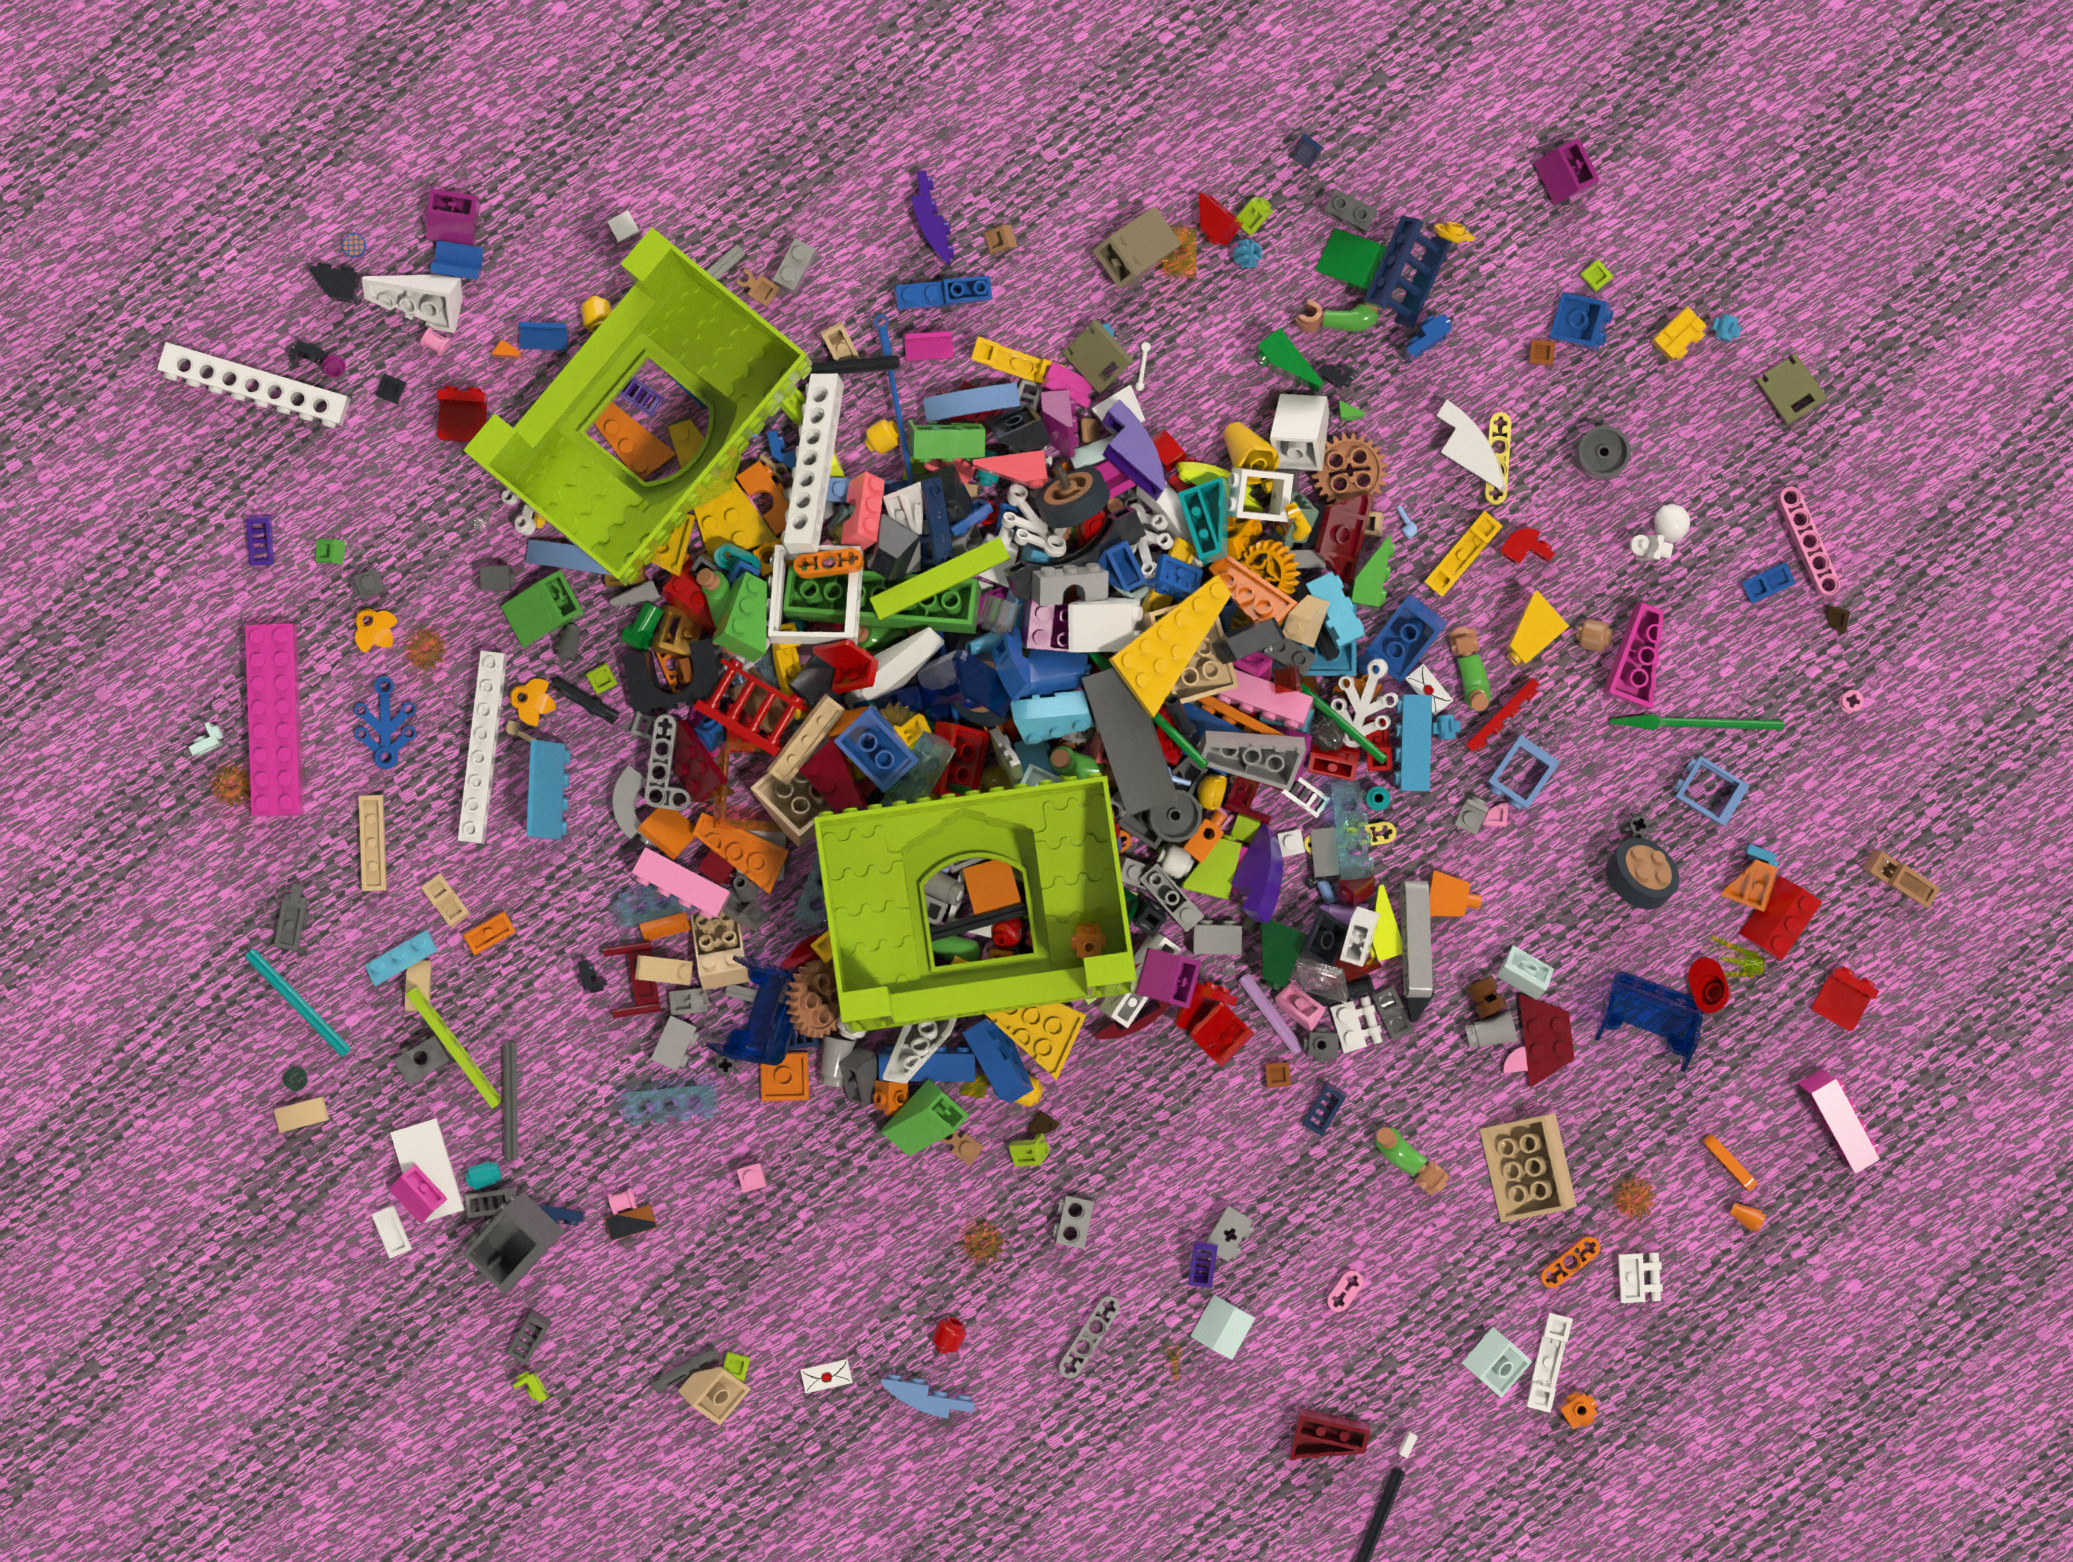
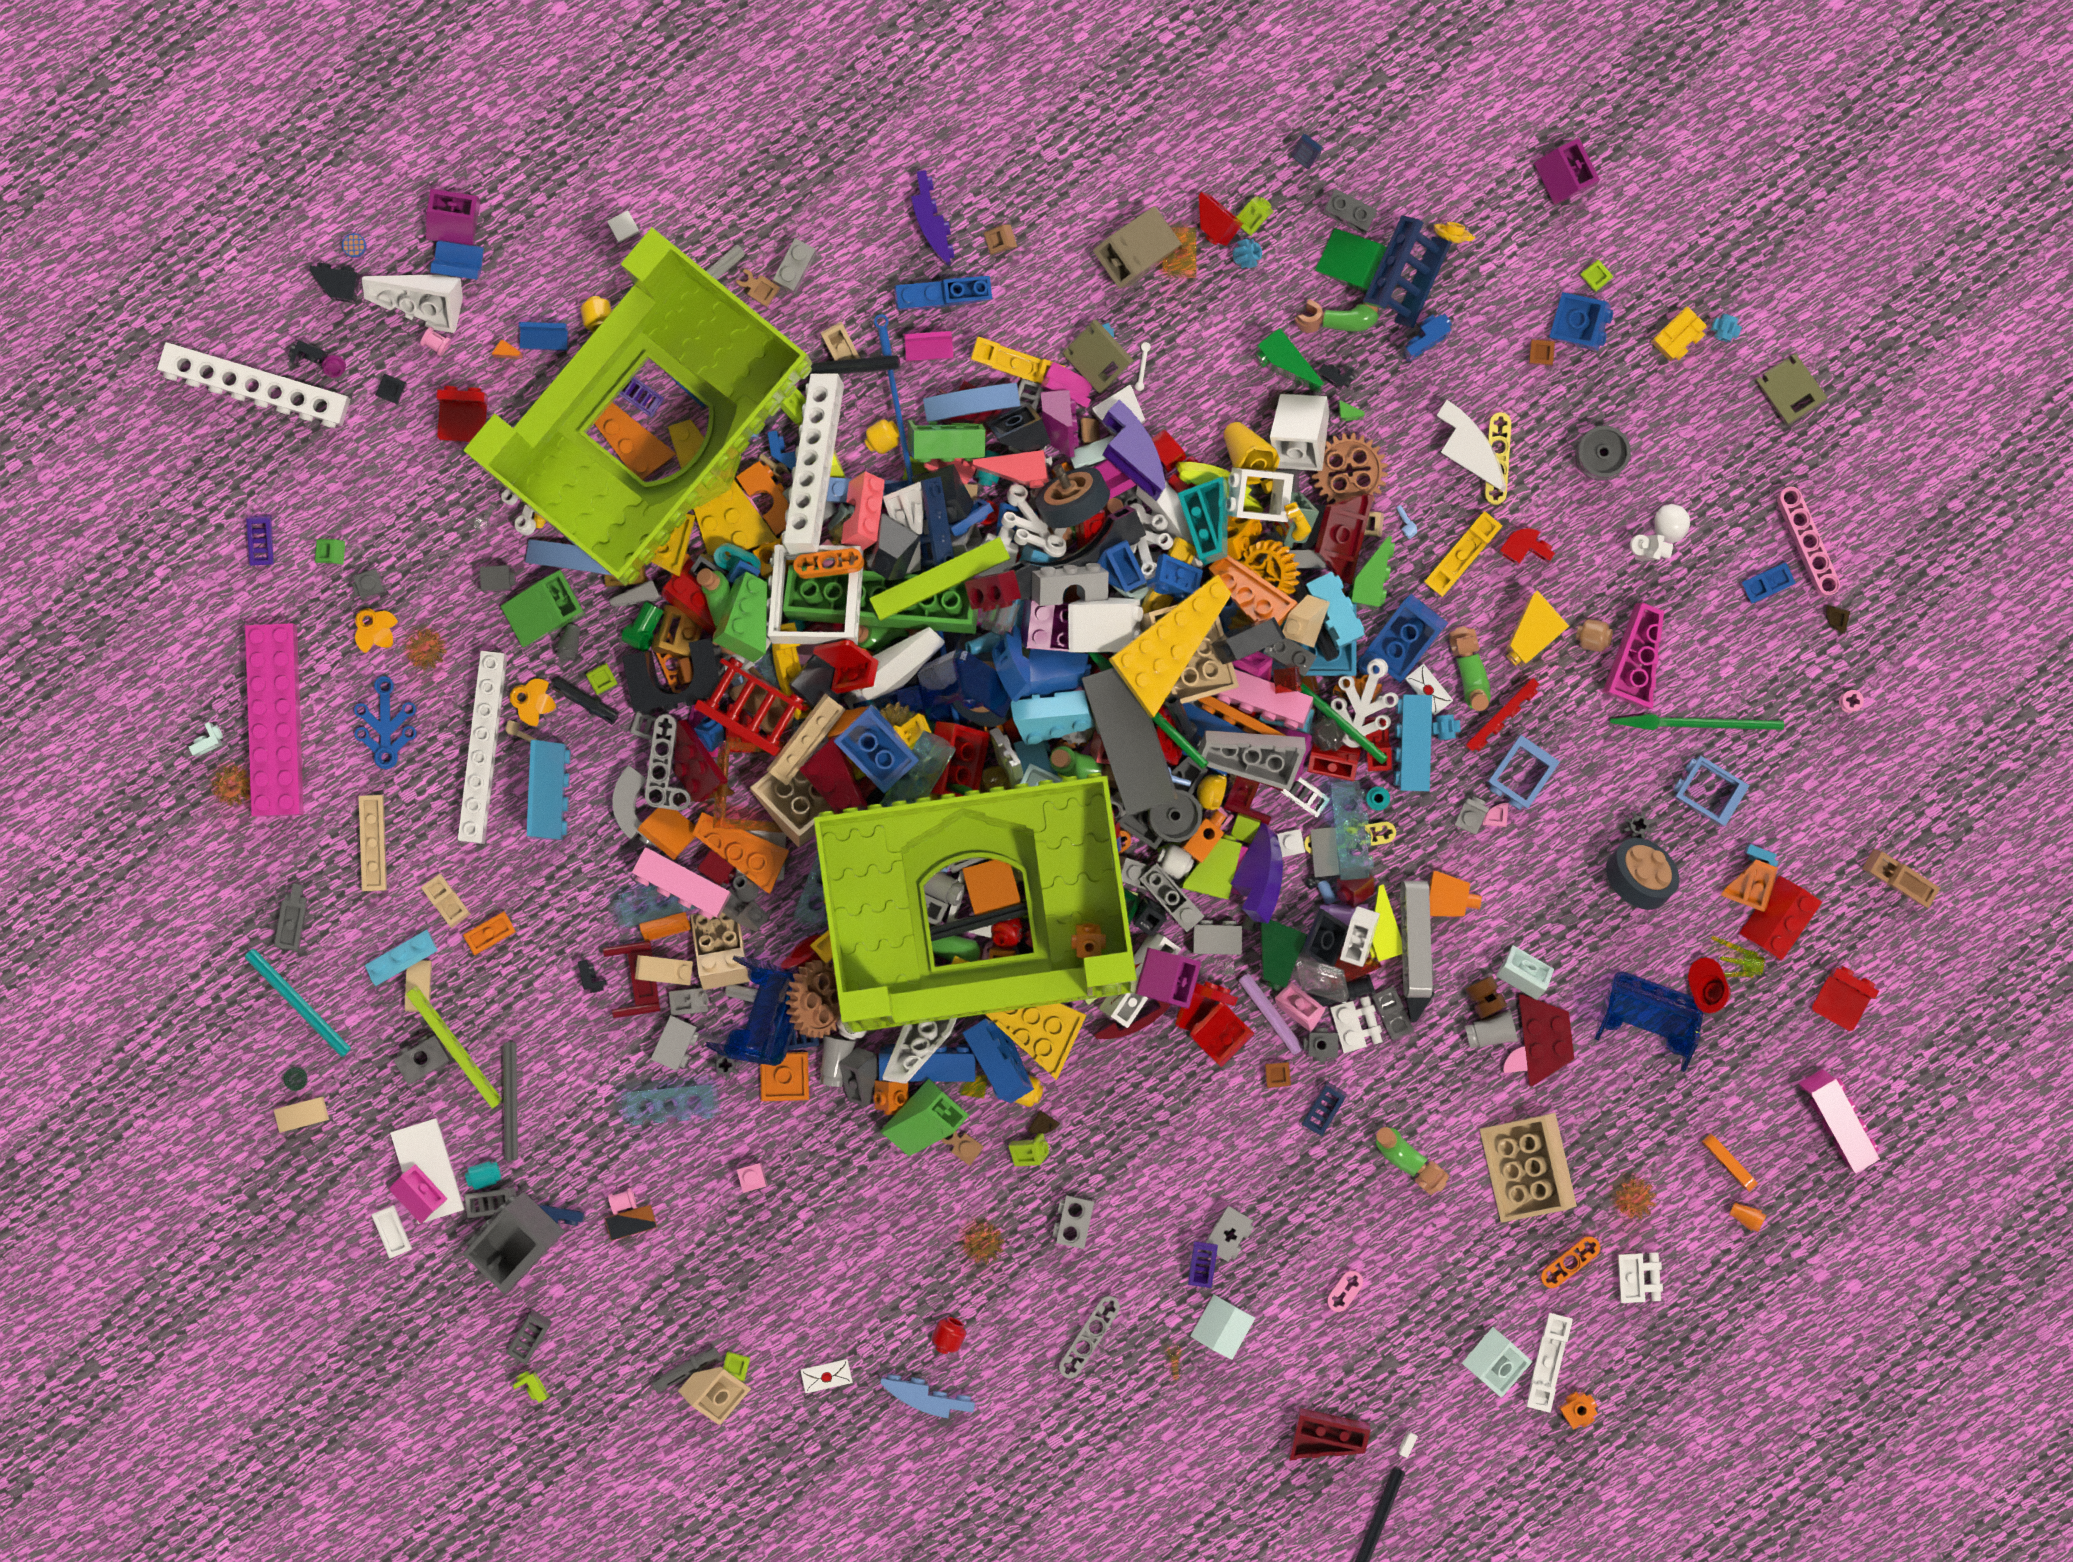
(993, 590): none -> dark red brick

